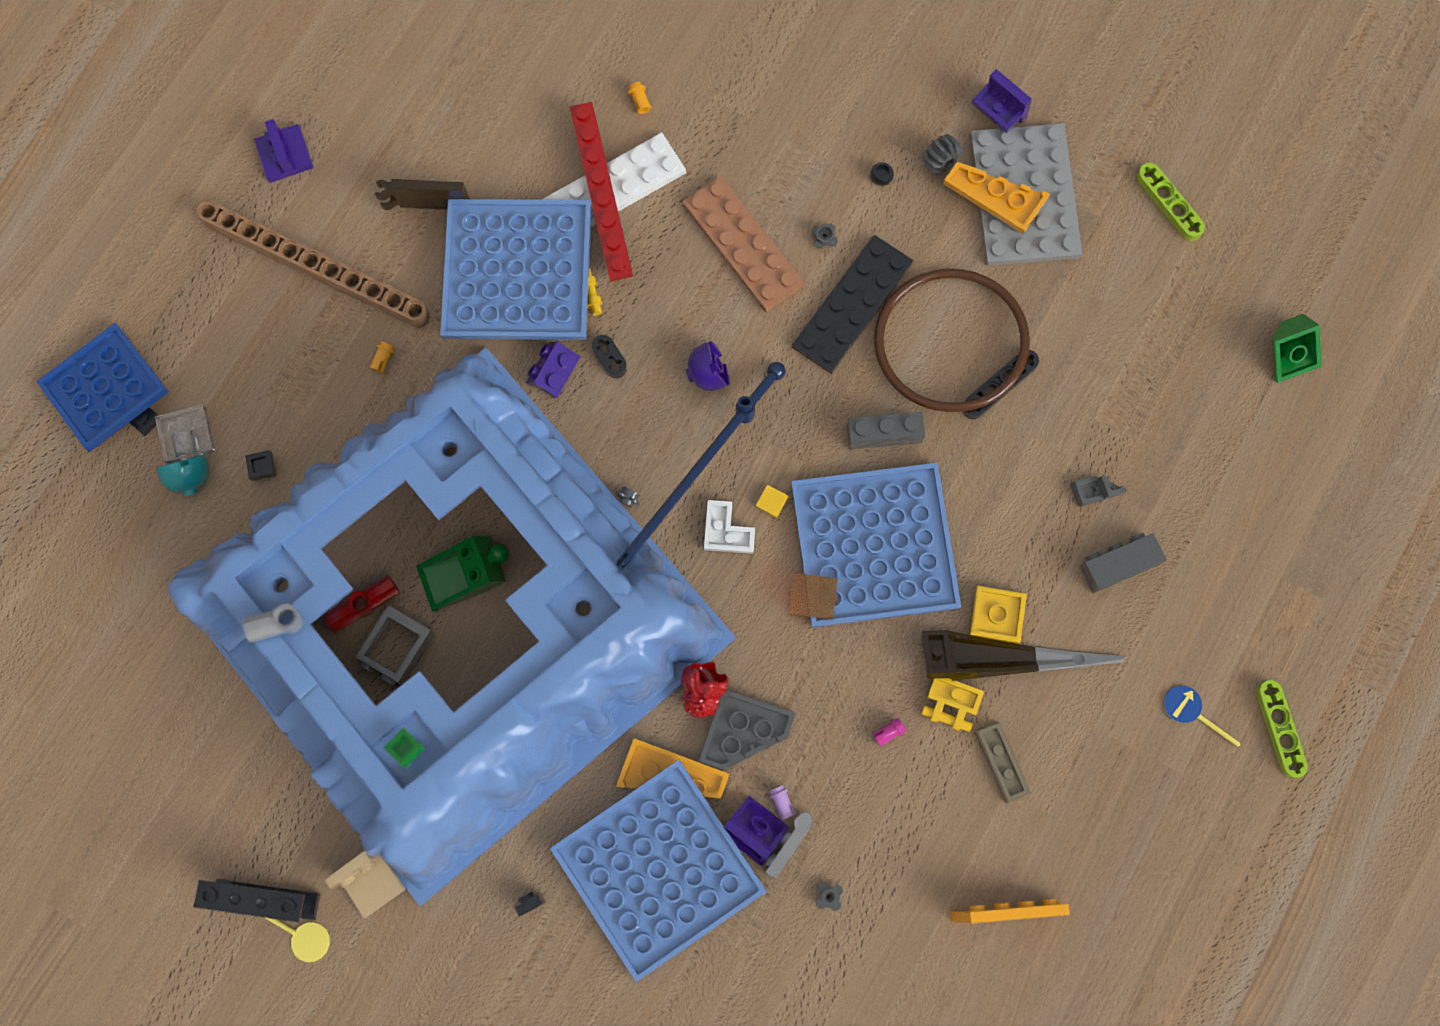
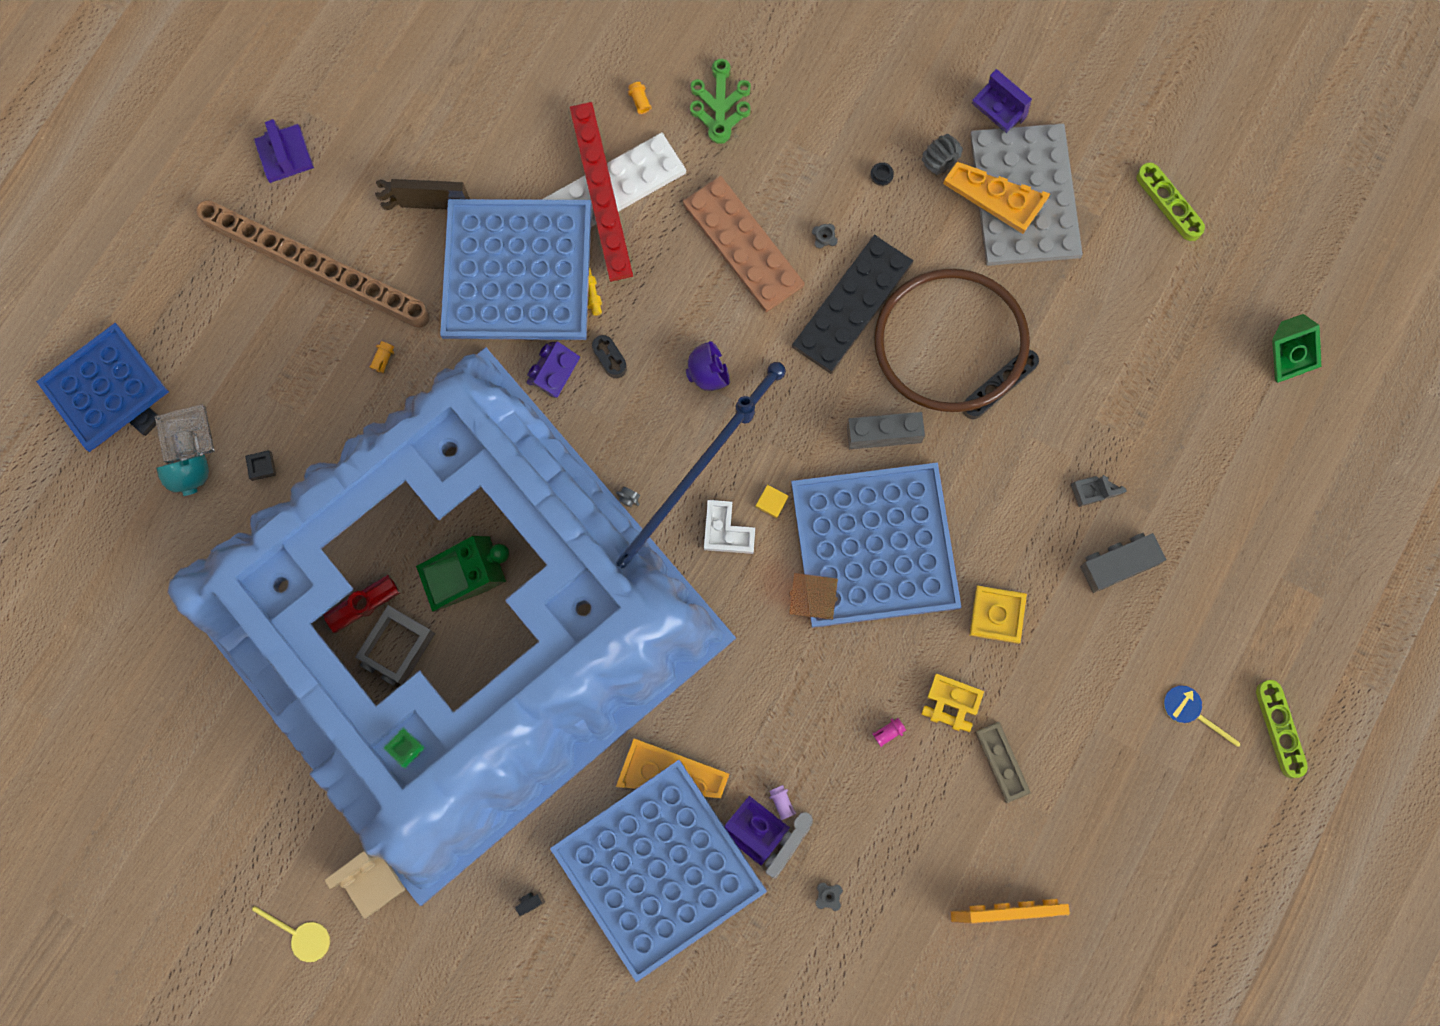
(257, 900): black fence -> none
(270, 623): light grey piece -> none
(702, 689): red hair -> none
(720, 104): none -> bright green plant
(743, 729): dark grey plate -> none
(971, 657): dark brown plate -> none

